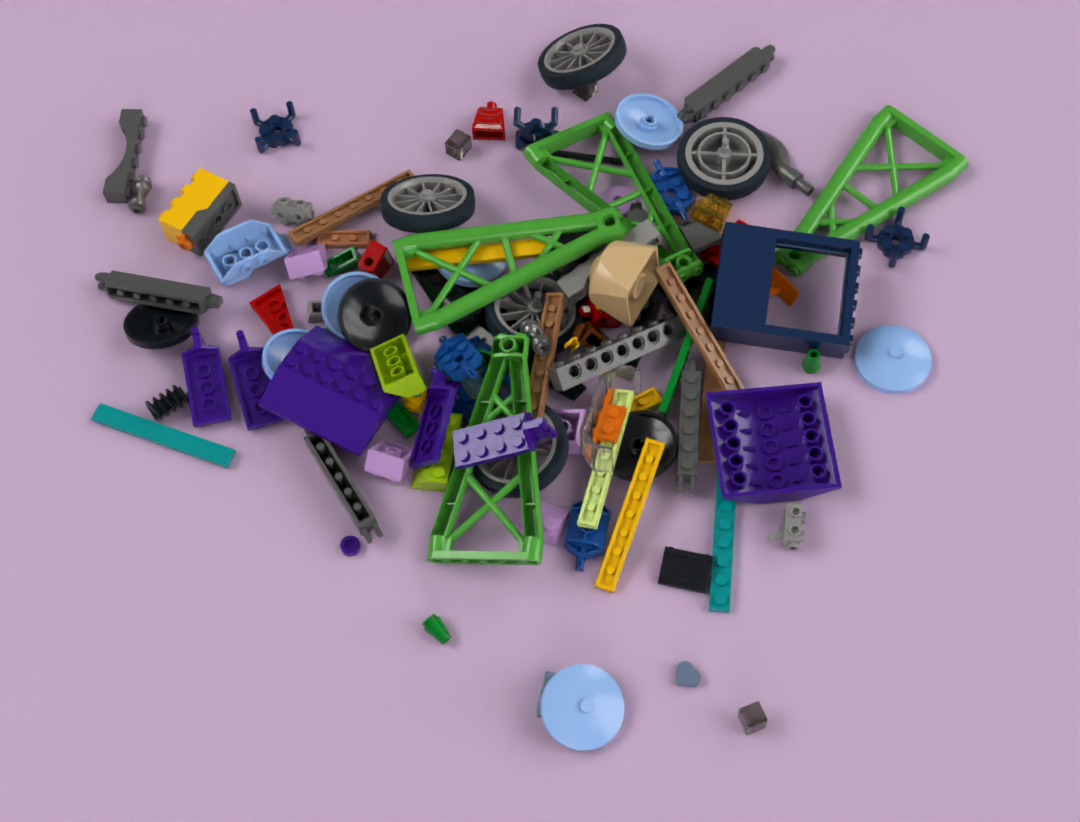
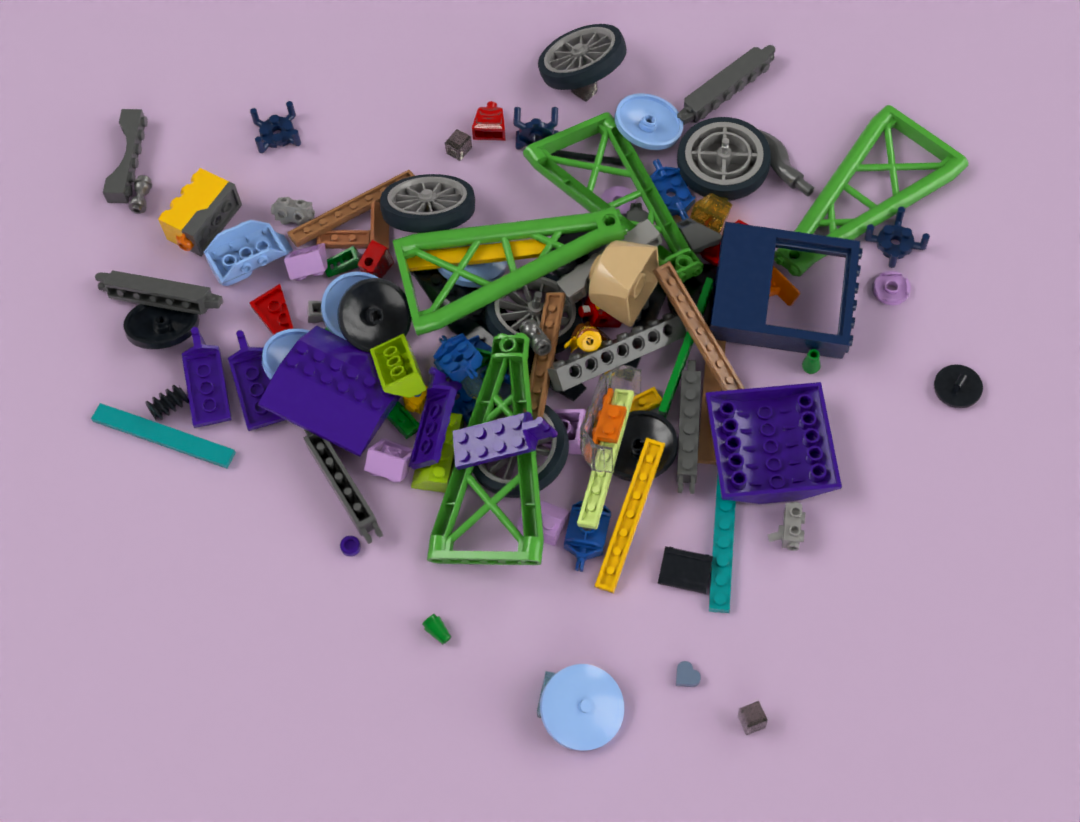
(379, 227): none -> nougat tile
(591, 333): none -> yellow head
(887, 296): none -> lavender tile
(892, 359): light blue dish -> none
(958, 386): none -> black shield

